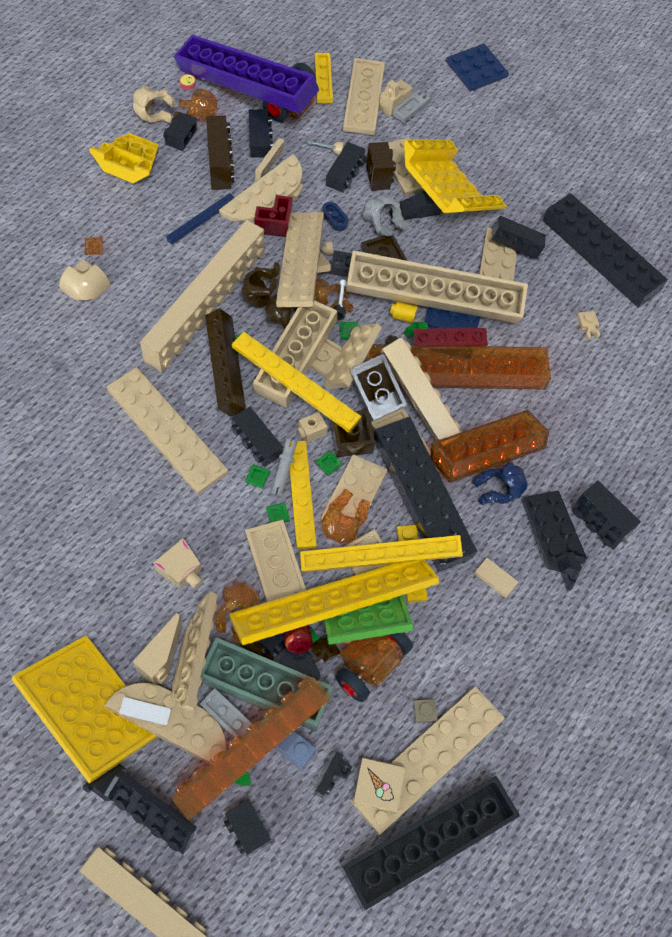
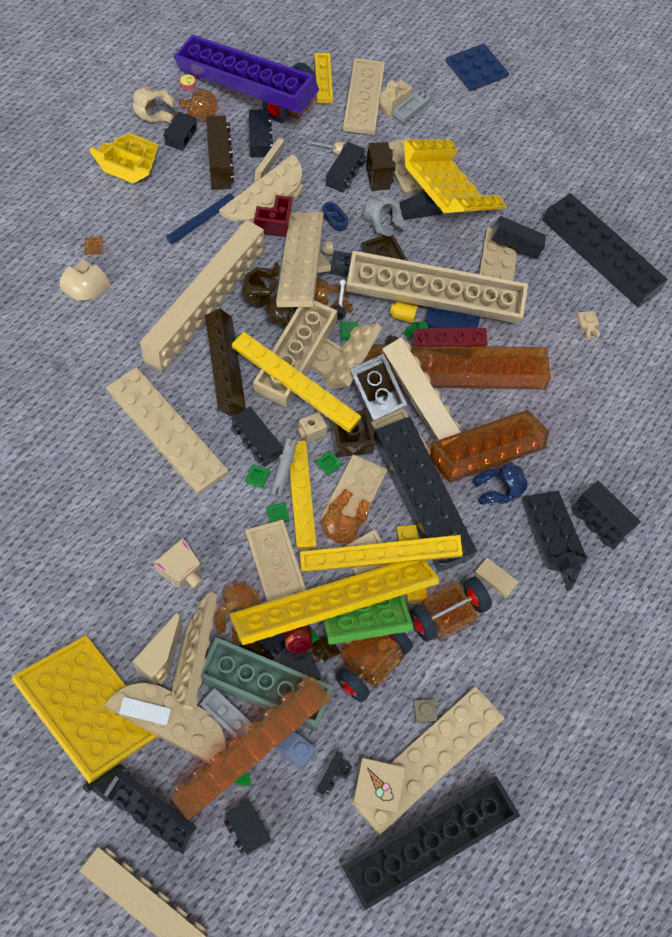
(450, 610): none -> brick

